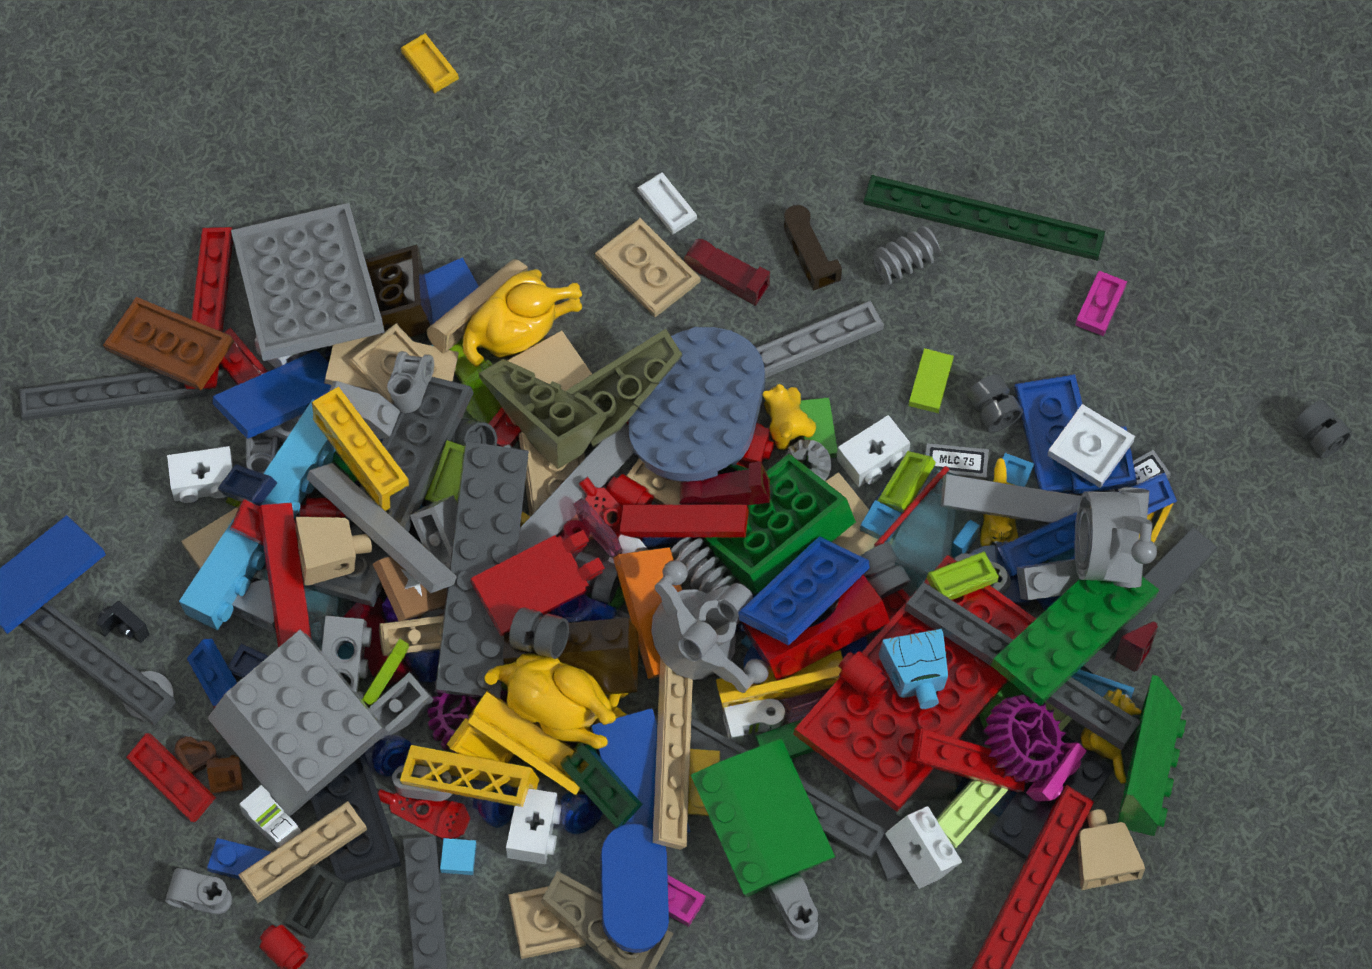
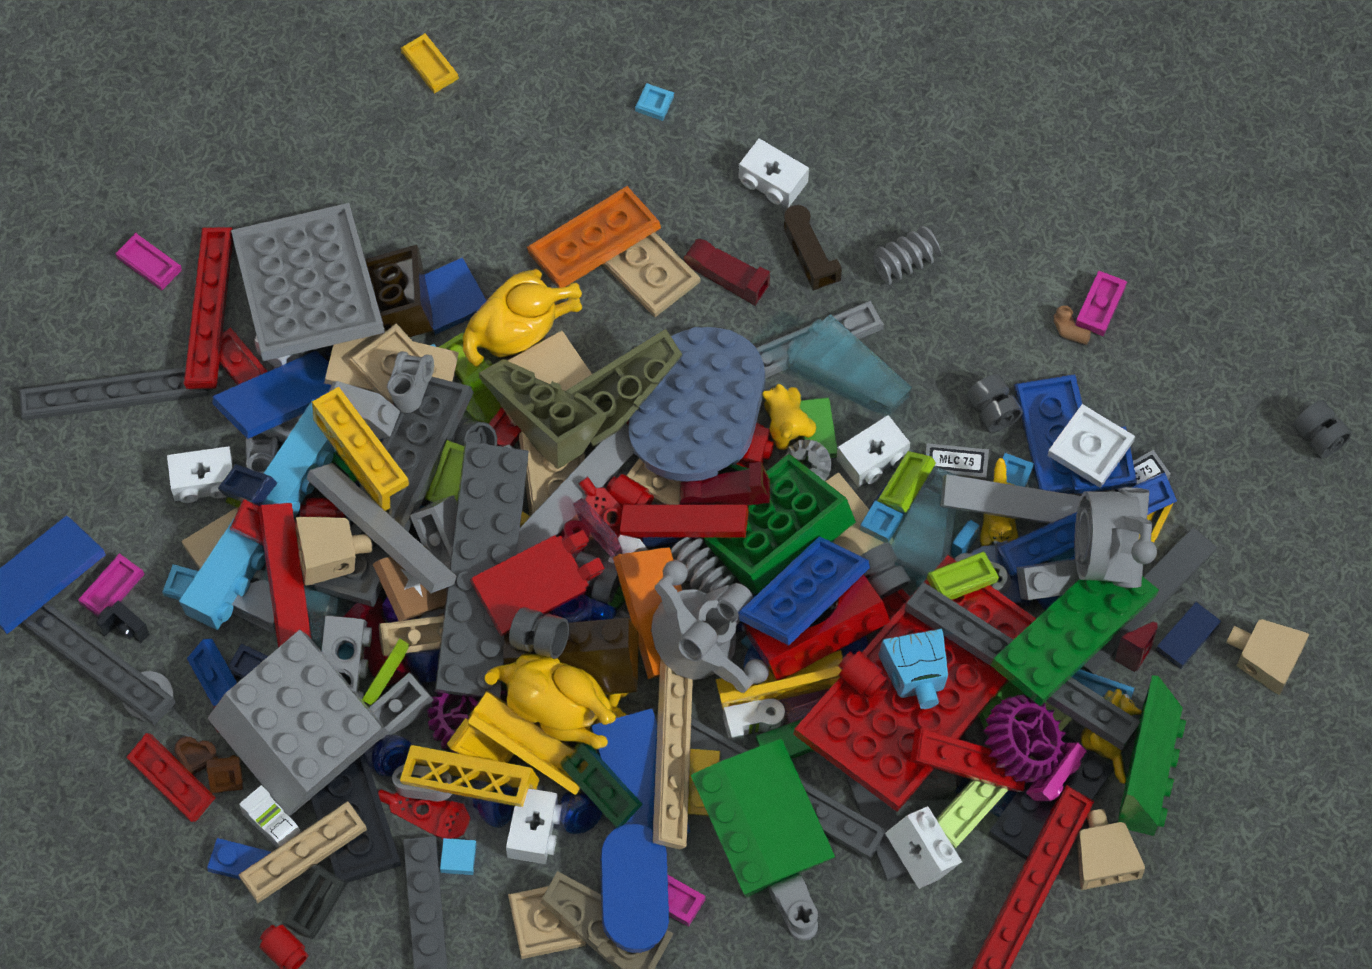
(111, 585): none -> dark pink tile
(148, 261): none -> dark pink tile
(168, 343): dark orange tile -> none
(178, 581): none -> medium azure tile
(193, 892): light grey piece -> none
(452, 325): tan brick -> none
(593, 237): none -> orange tile
(654, 102): none -> medium azure tile
(667, 203): white tile -> none
(773, 173): none -> white brick
(847, 367): none -> clear light blue slope
(912, 506): red axle -> none
(931, 380): lime tile -> none
(984, 217): dark green tile -> none
(1066, 326): none -> medium nougat arm
(1188, 635): none -> dark blue tile
(1268, 652): none -> tan torso

